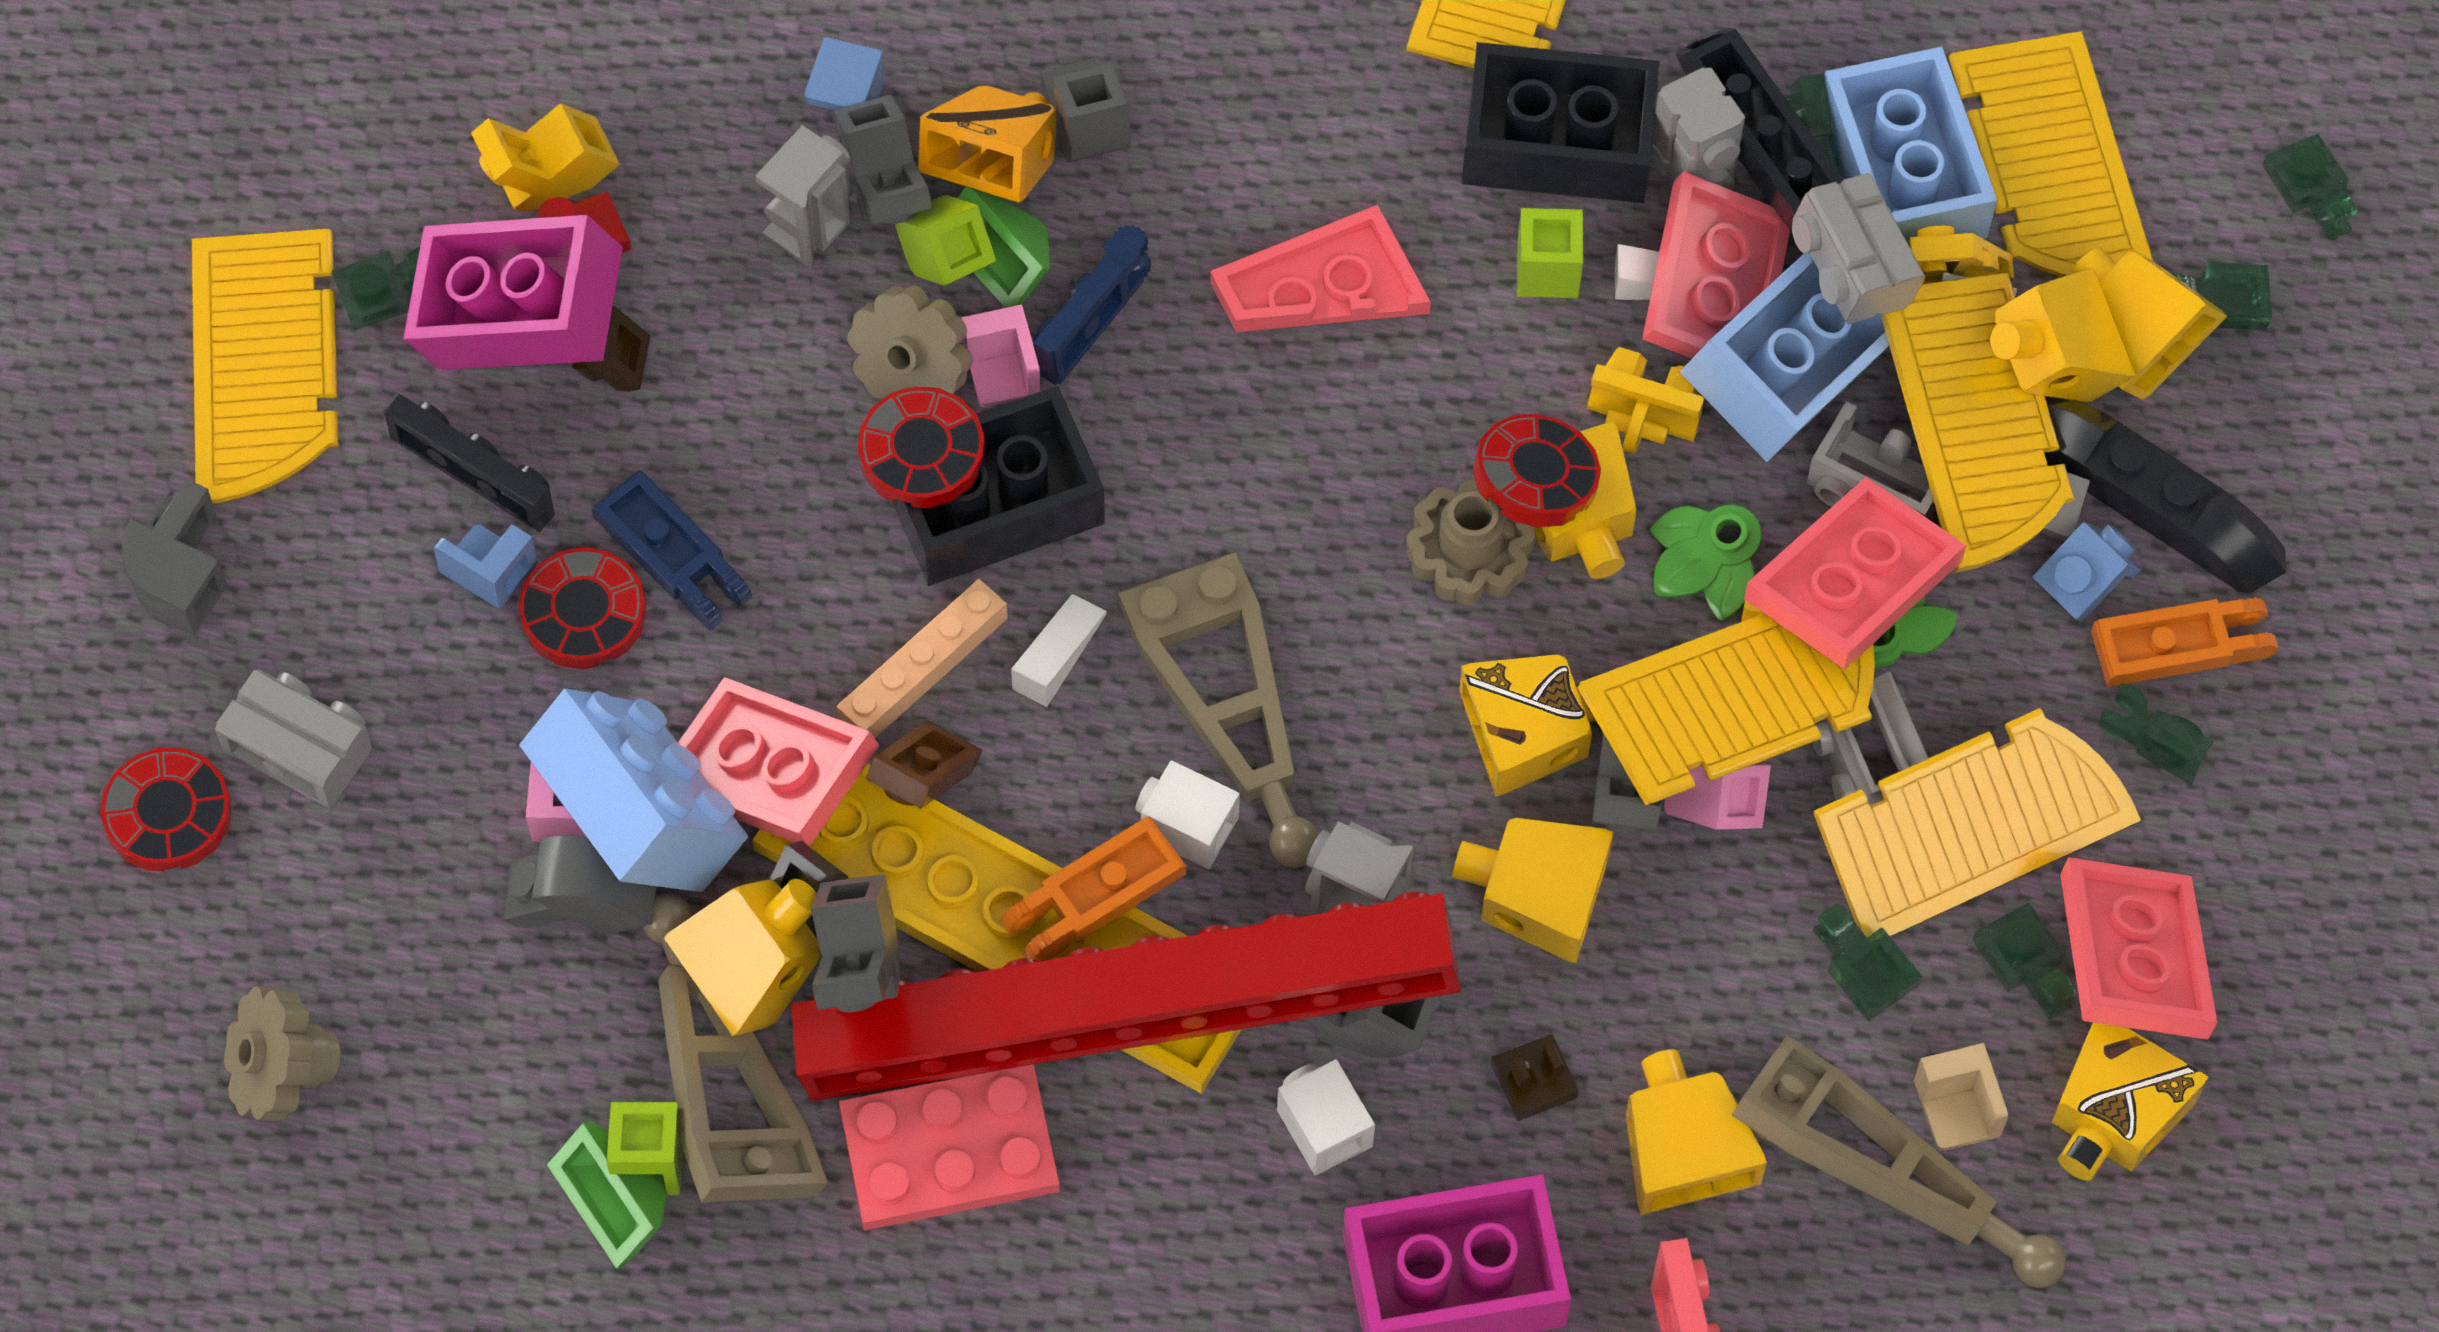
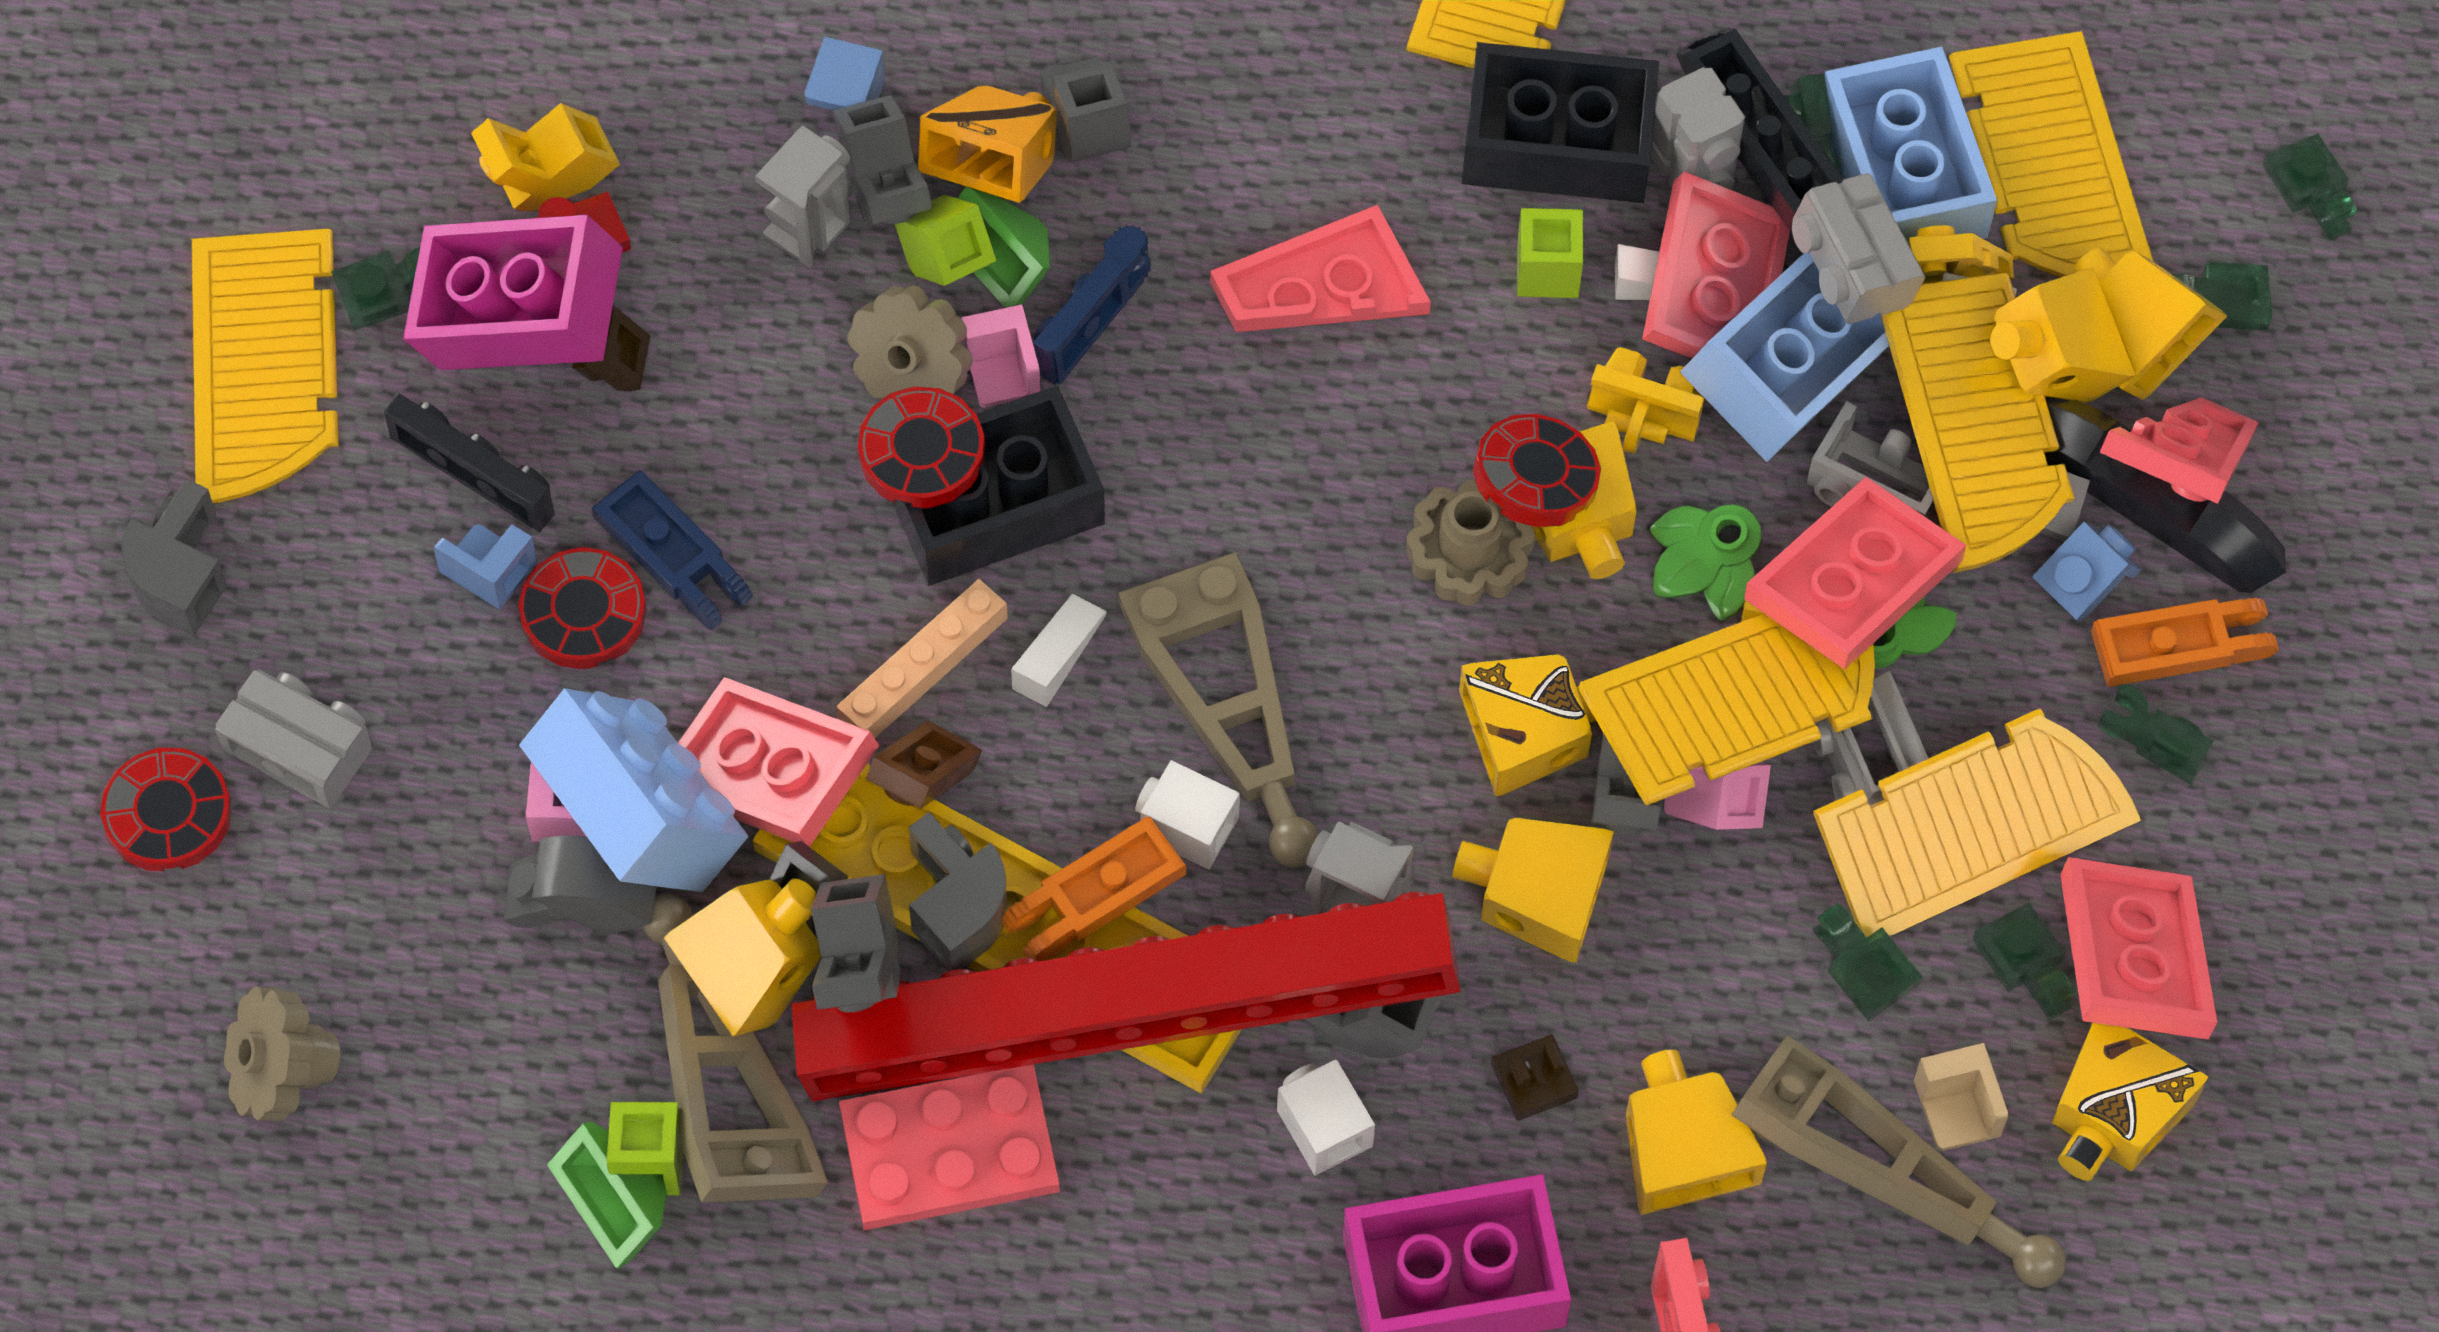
(966, 906): none -> dark grey brick
(2190, 448): none -> coral wing

